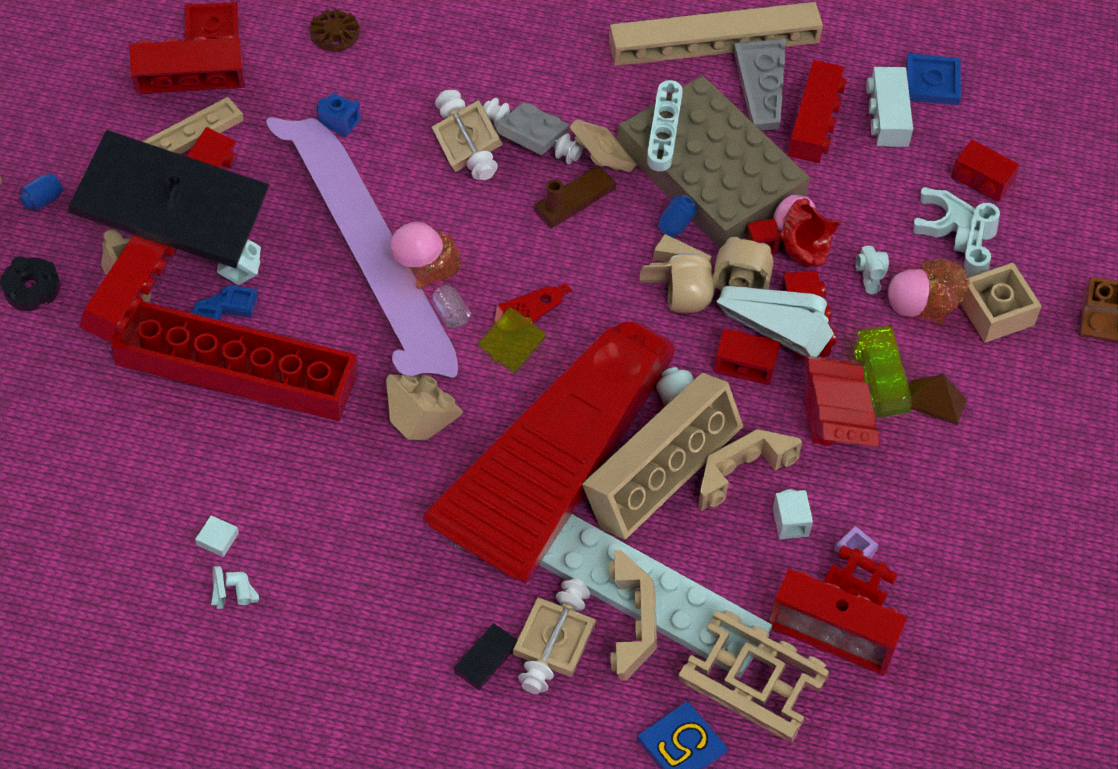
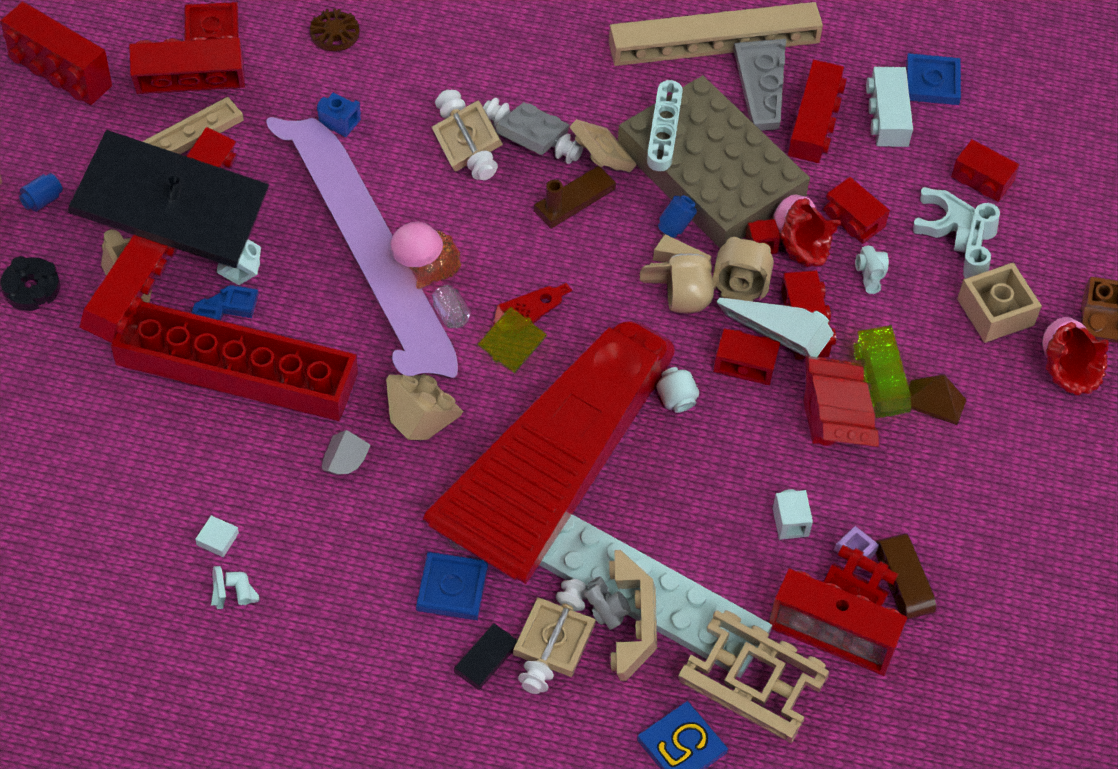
(56, 53): none -> red brick
(344, 453): none -> light grey brick
(452, 586): none -> blue tile
(607, 608): none -> light grey plate
(663, 455): tan brick -> none
(776, 448): tan slope -> none
(801, 300): light aqua beam -> none
(857, 210): none -> red brick
(911, 589): none -> reddish brown beam
(929, 290): hair -> none
(1074, 356): none -> red hair

